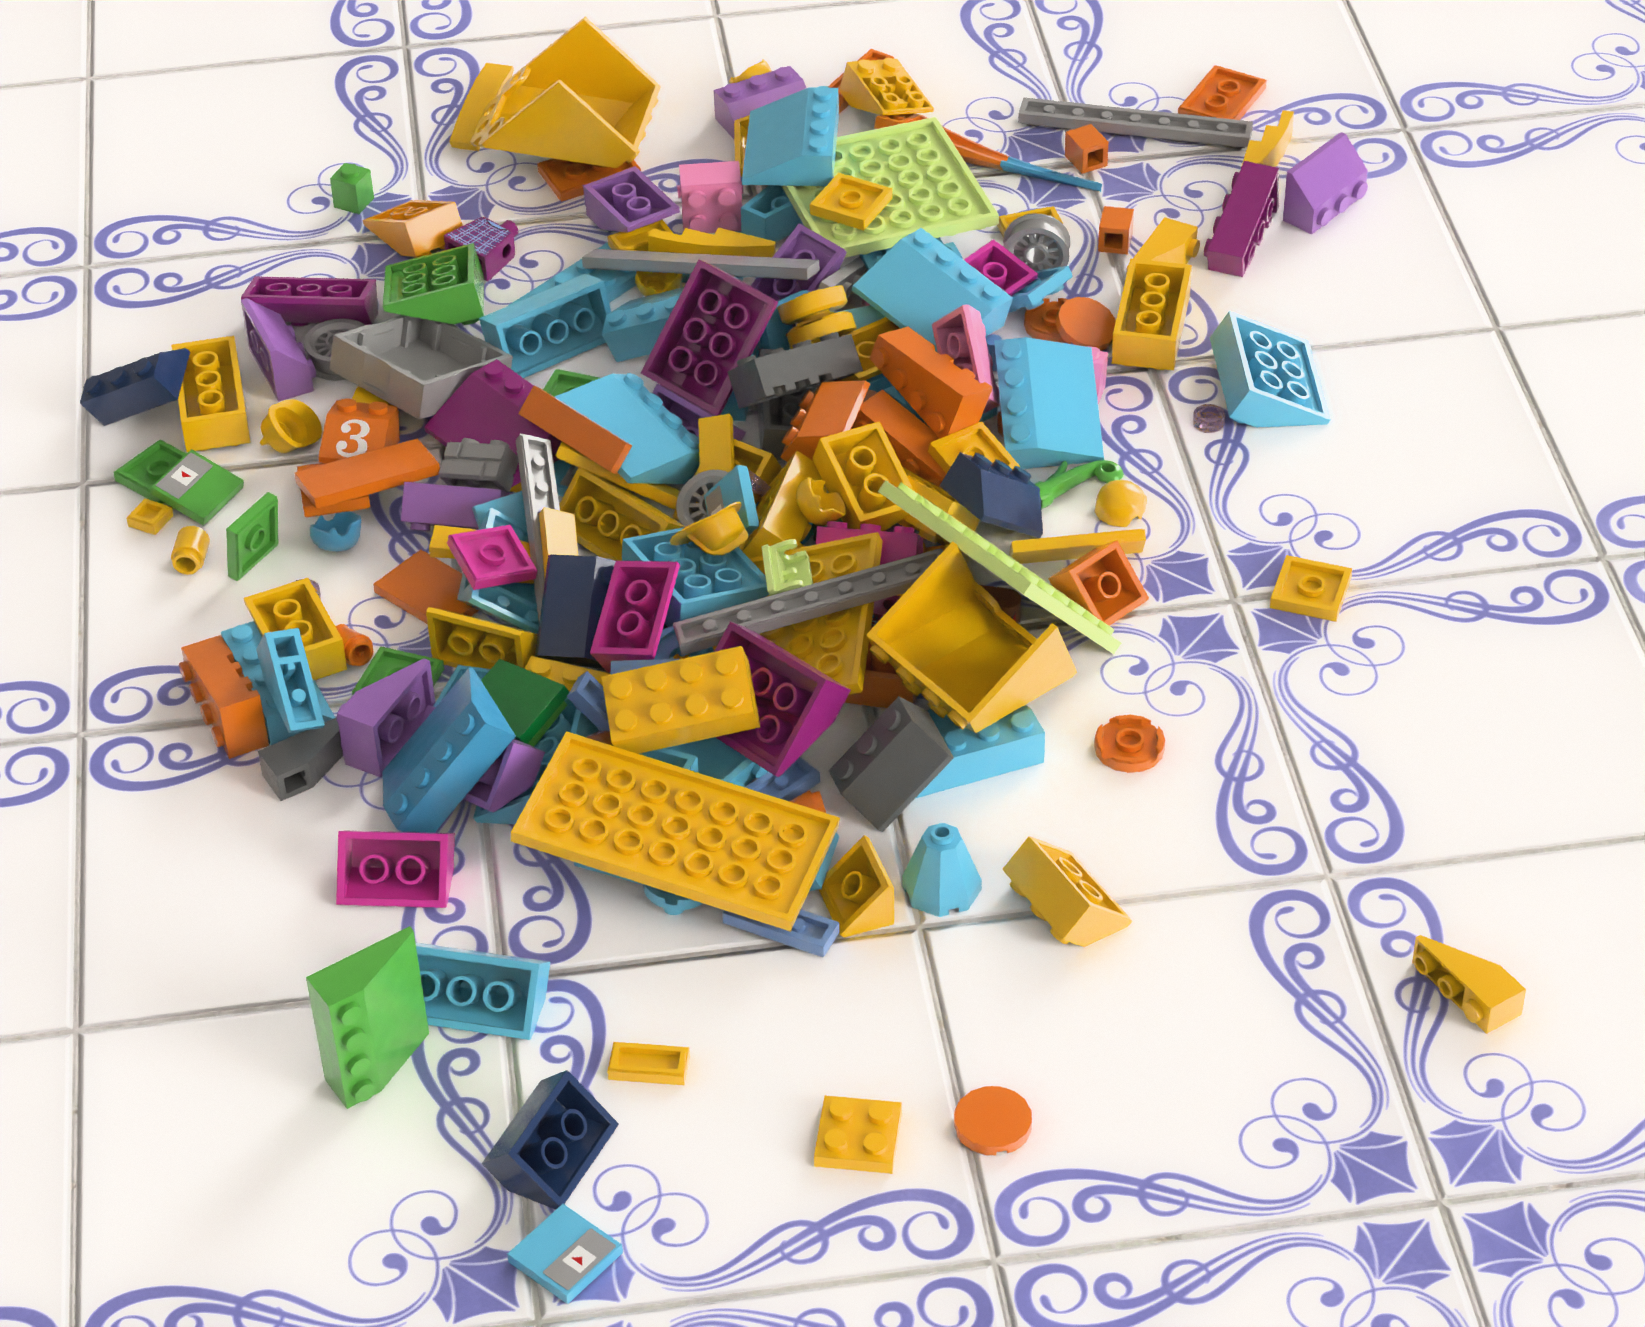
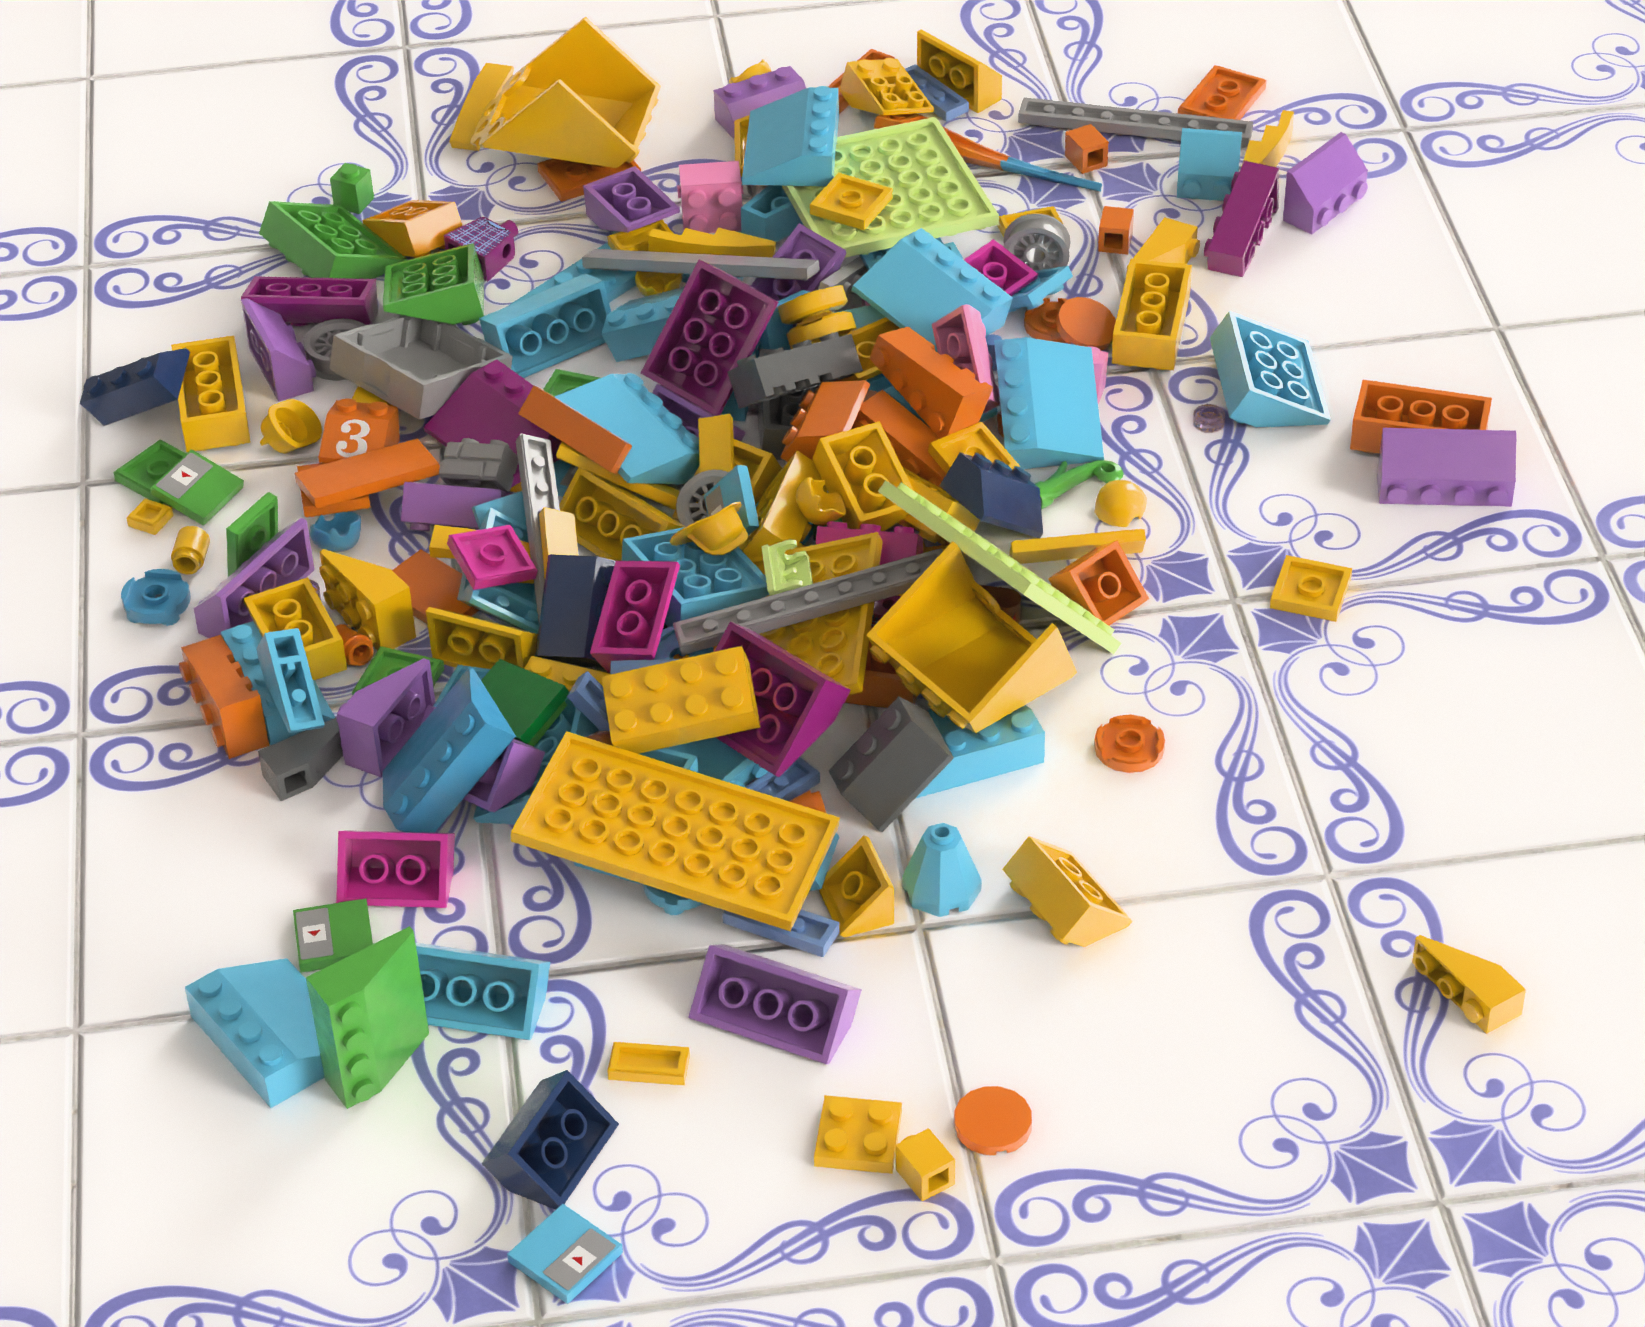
(140, 600): none -> dark azure plate
(261, 1025): none -> medium azure slope
(276, 563): none -> medium lavender slope
(326, 241): none -> bright green slope
(331, 933): none -> bright green tile
(368, 599): none -> yellow slope
(758, 485): tile -> none
(774, 1003): none -> medium lavender slope
(925, 1164): none -> yellow brick
(945, 101): none -> medium blue plate
(959, 72): none -> yellow slope
(1207, 163): none -> medium azure slope
(1405, 406): none -> orange brick
(1447, 467): none -> medium lavender slope

